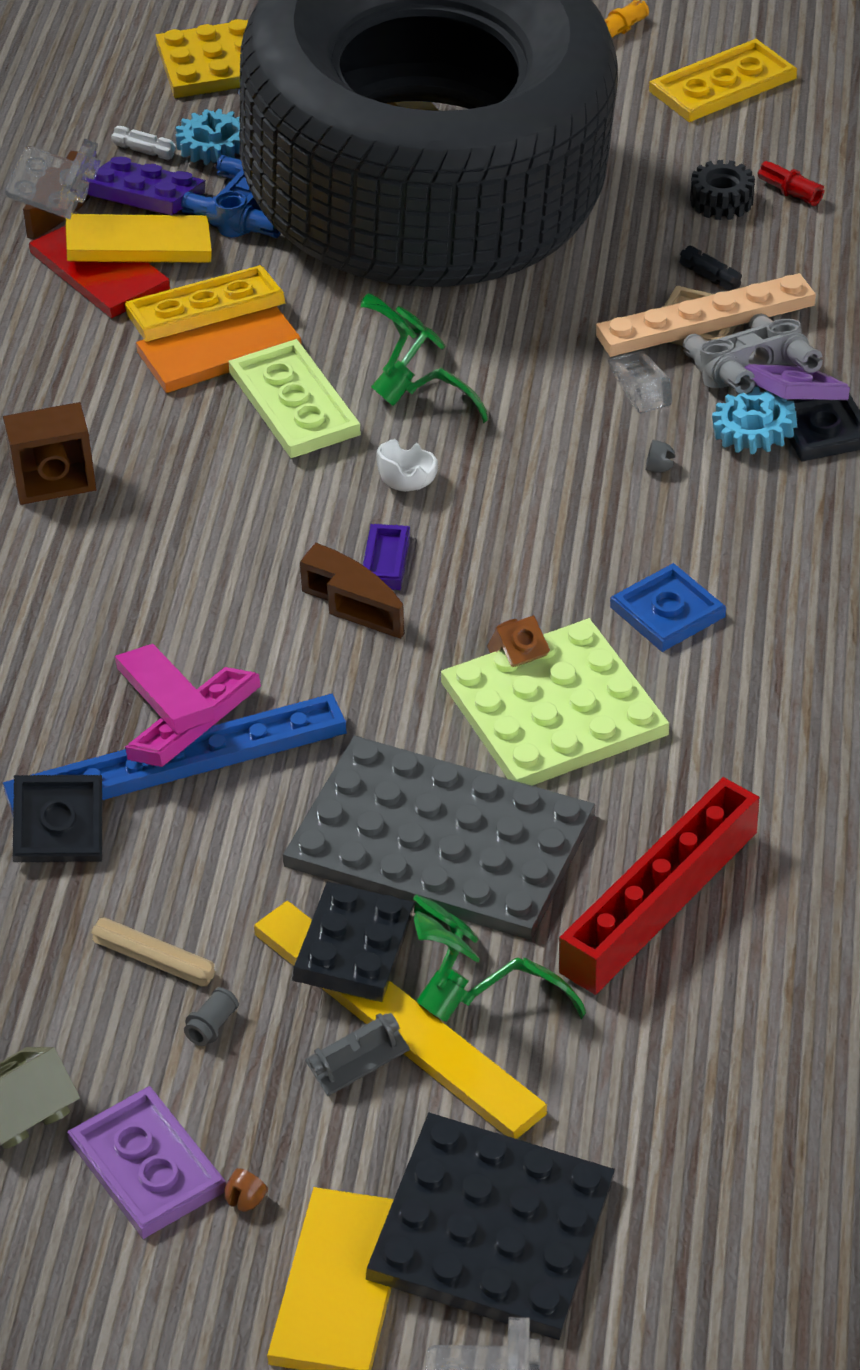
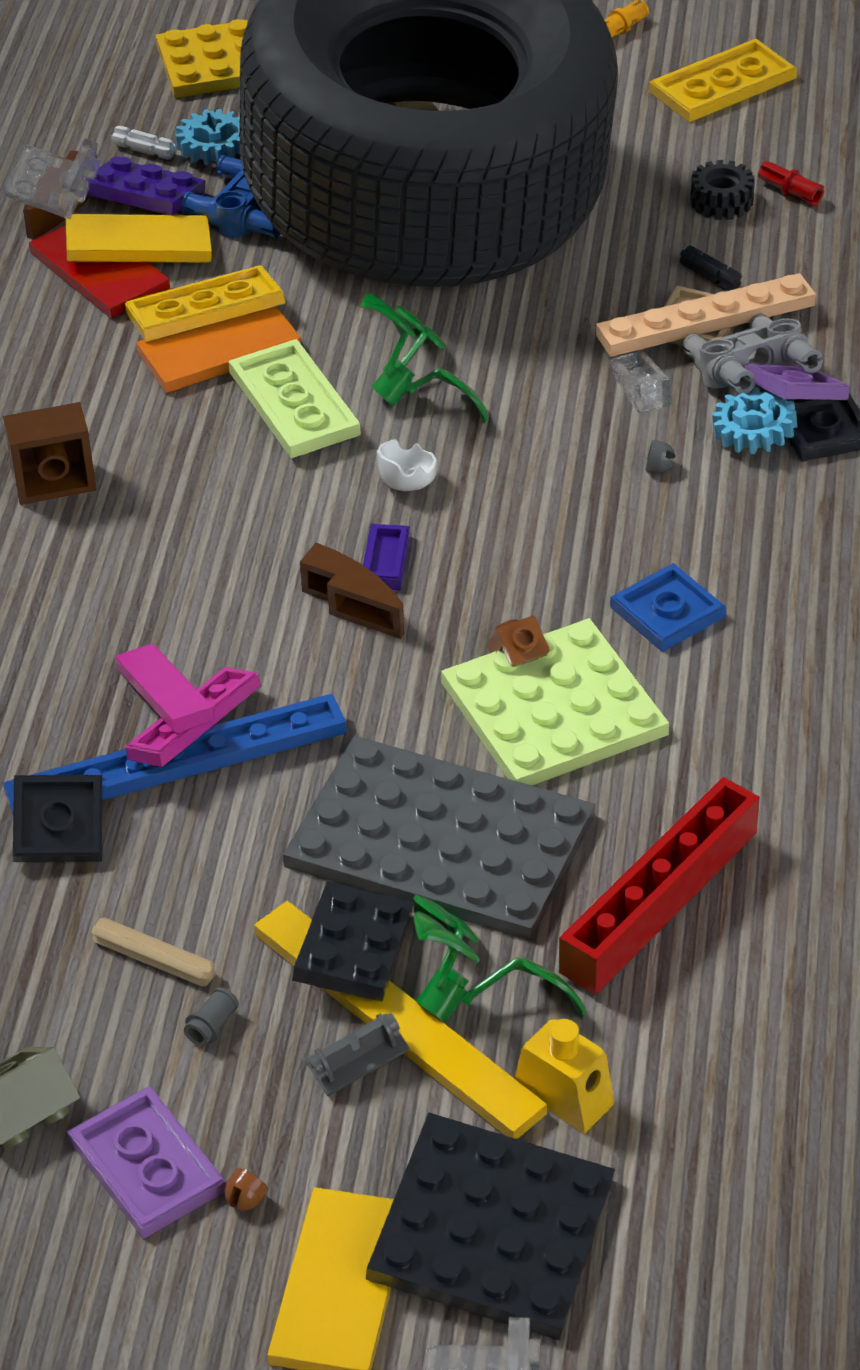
(567, 1074): none -> yellow torso

